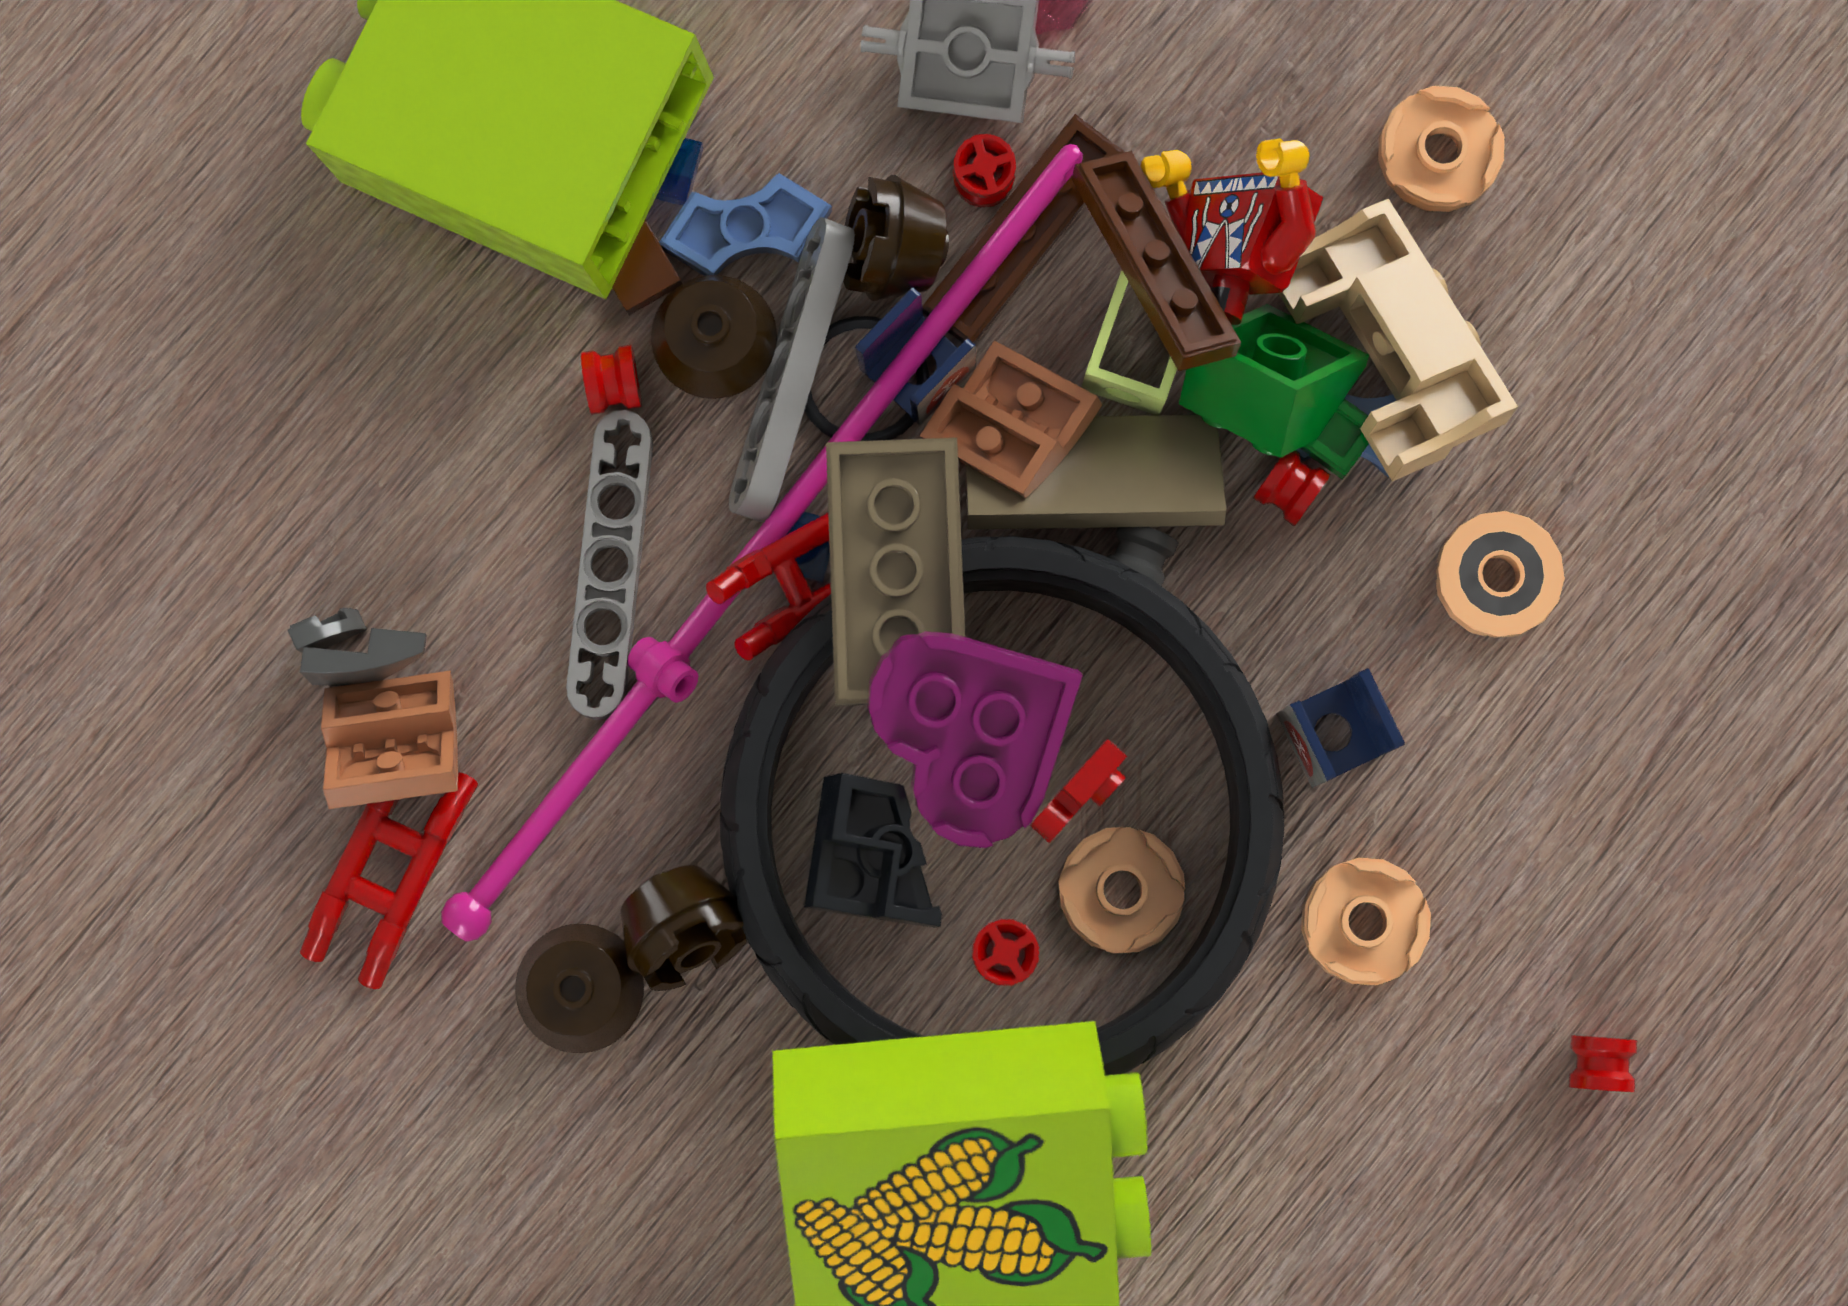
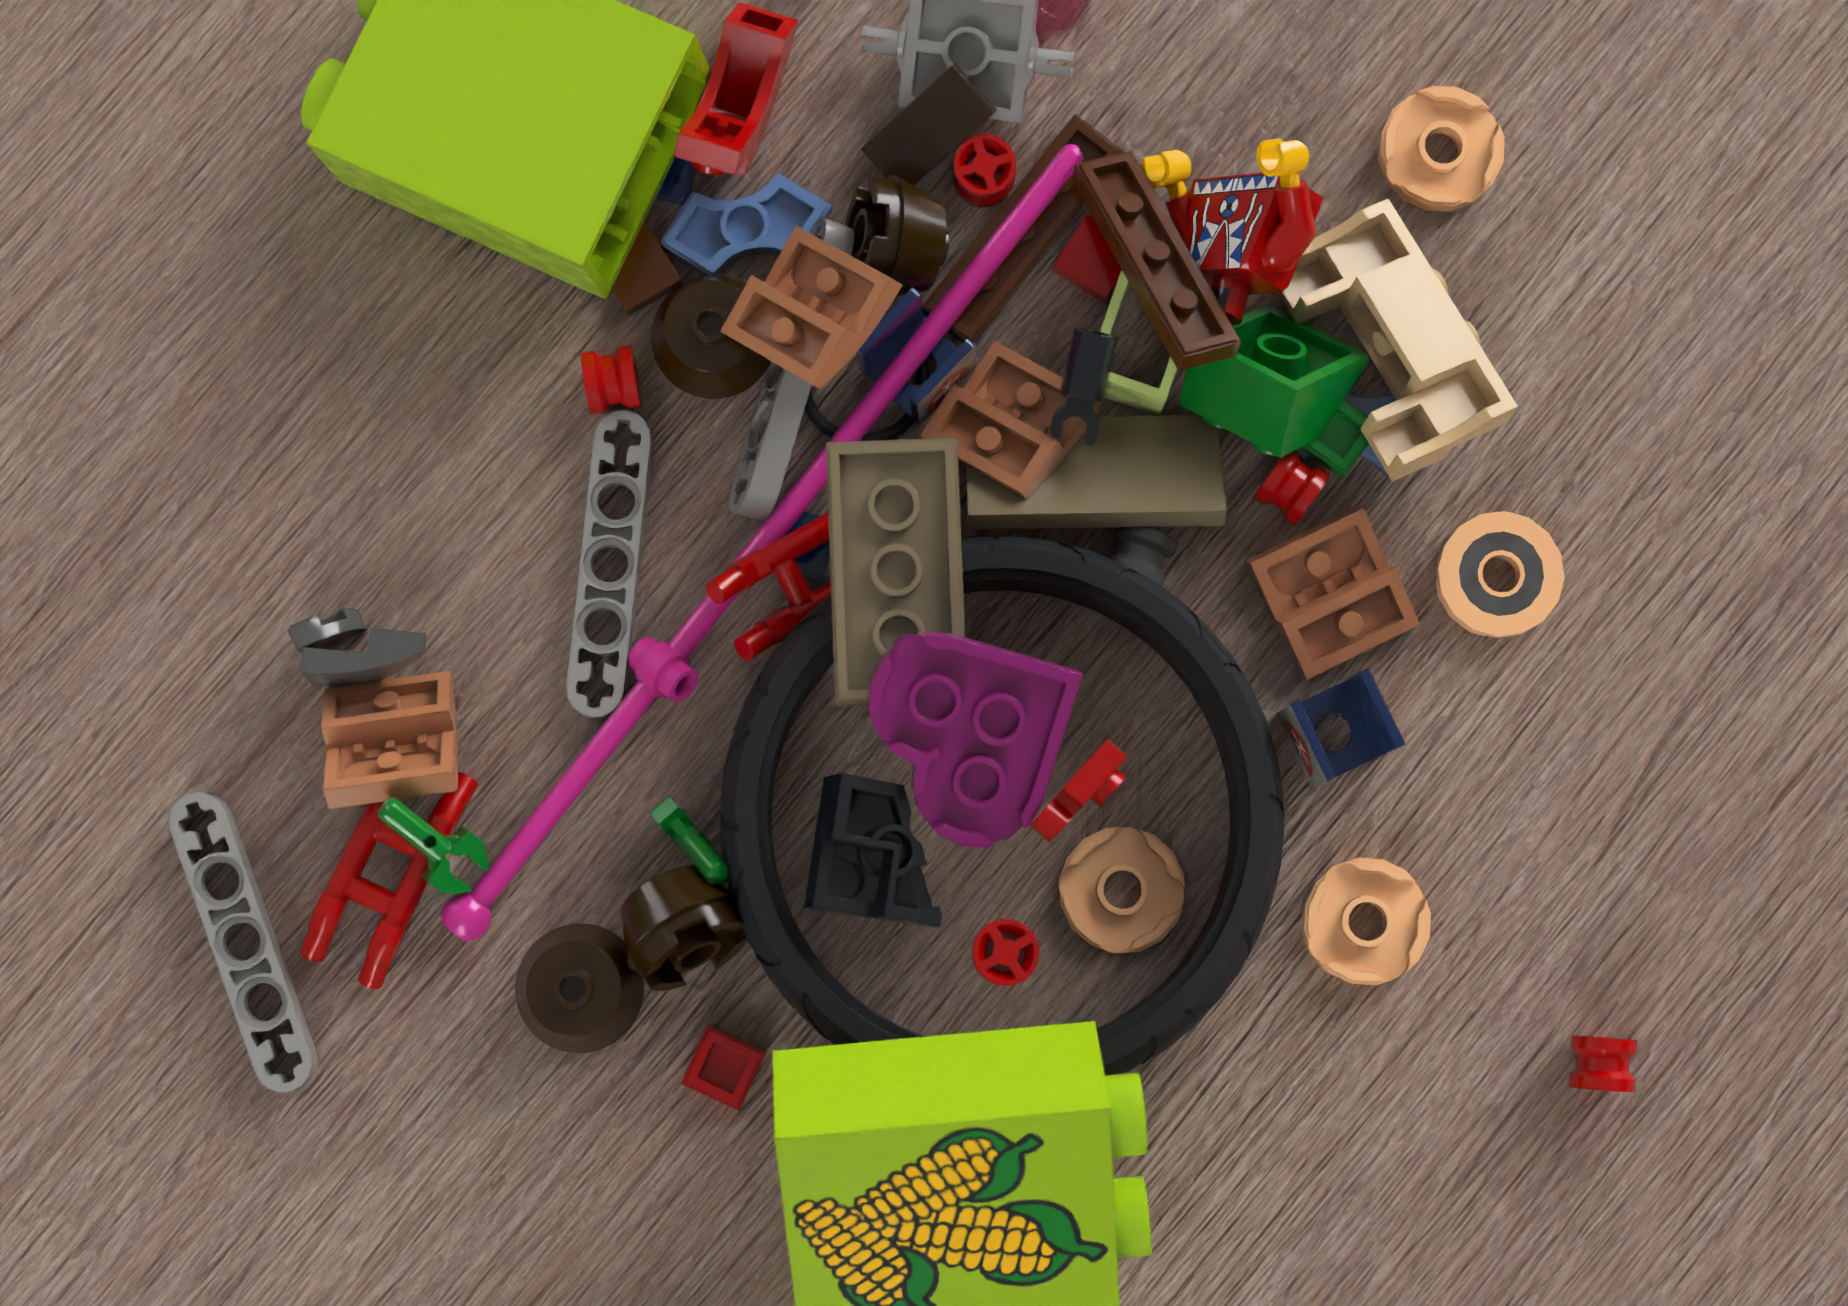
(219, 919): none -> light grey beam
(435, 845): none -> green bar
(690, 840): none -> green bar
(724, 1067): none -> red tile
(739, 92): none -> red arch
(811, 308): none -> nougat slope
(929, 127): none -> dark brown tile
(1085, 380): none -> black bar
(1089, 261): none -> red tile
(1332, 592): none -> nougat slope

